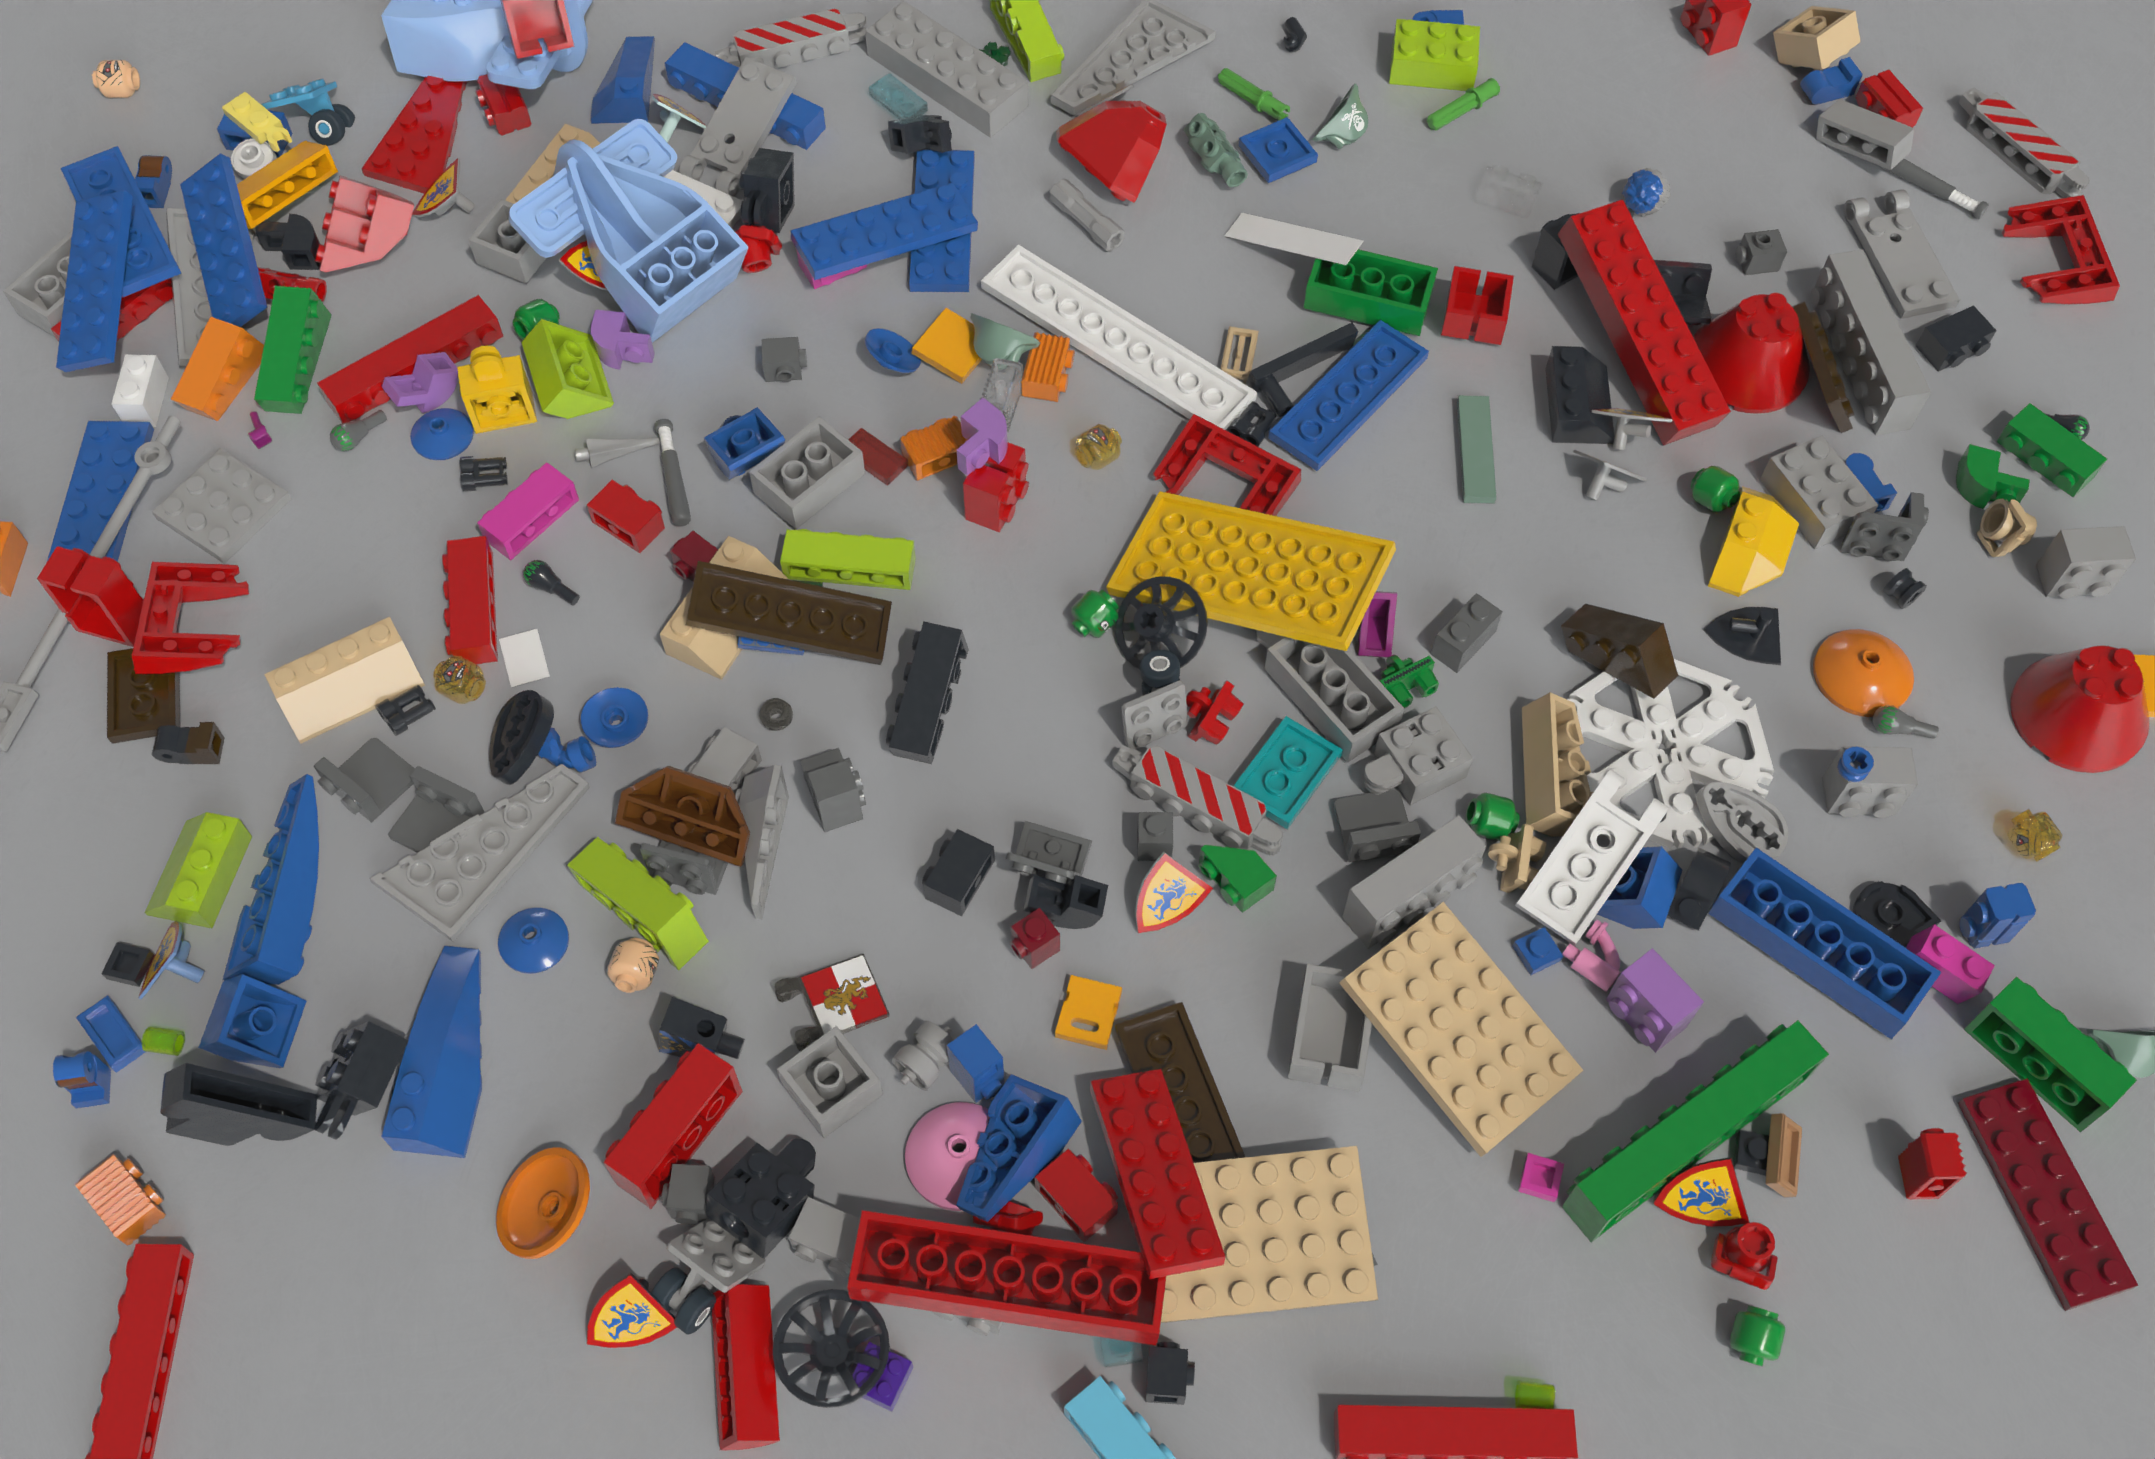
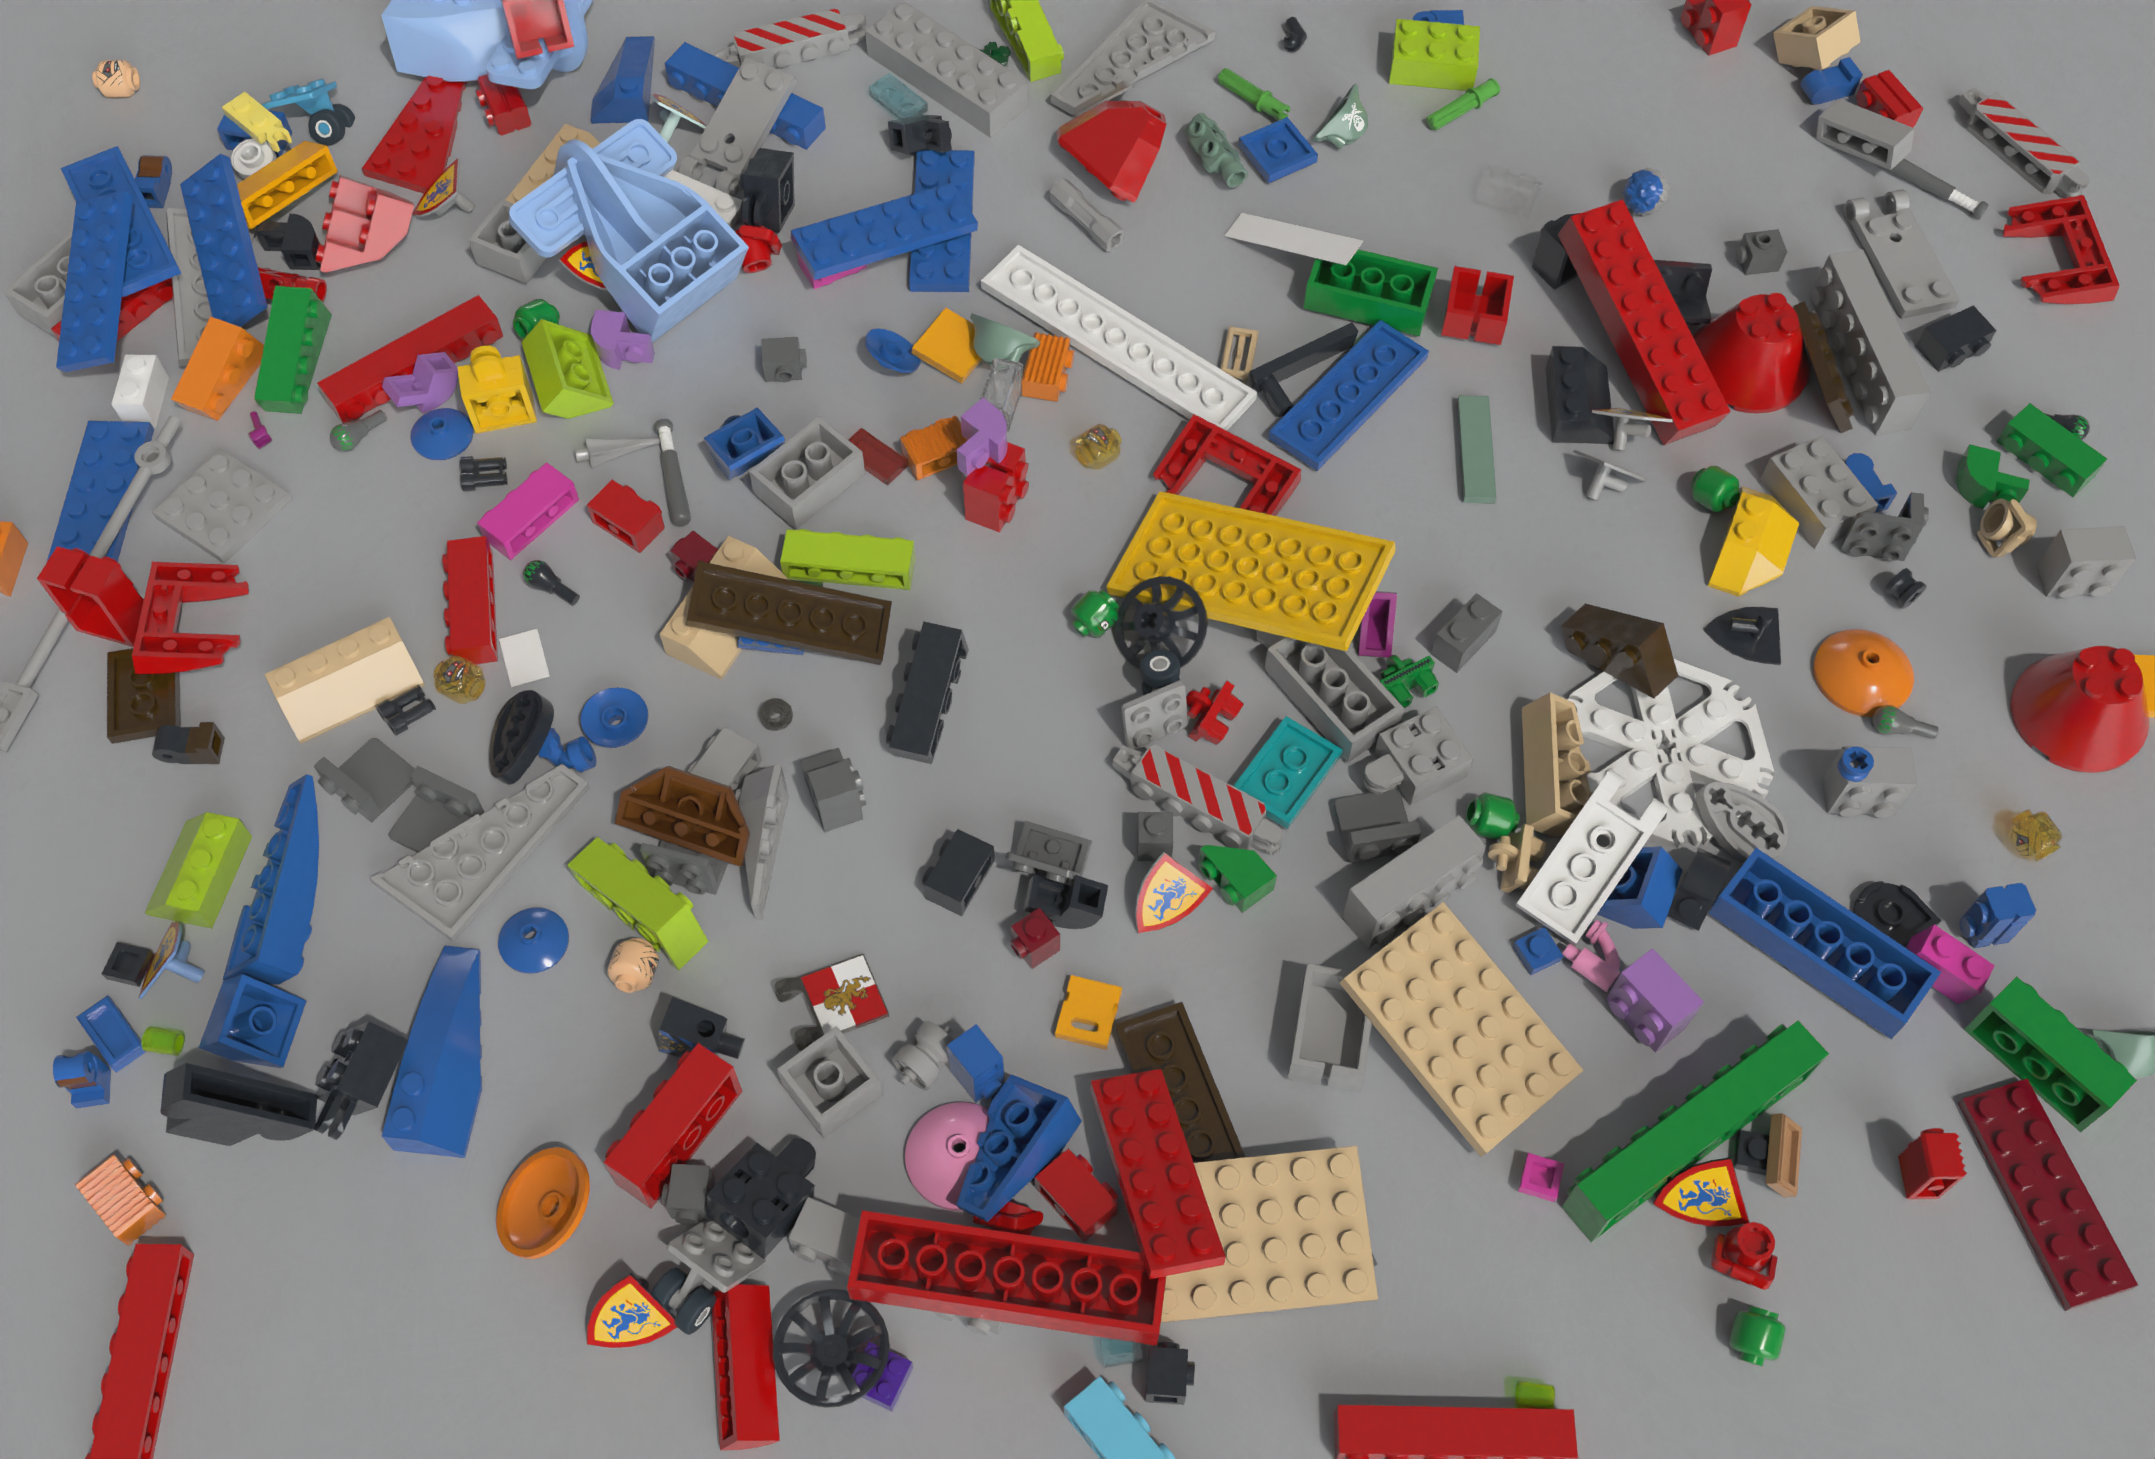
(1249, 431): black piece -> none

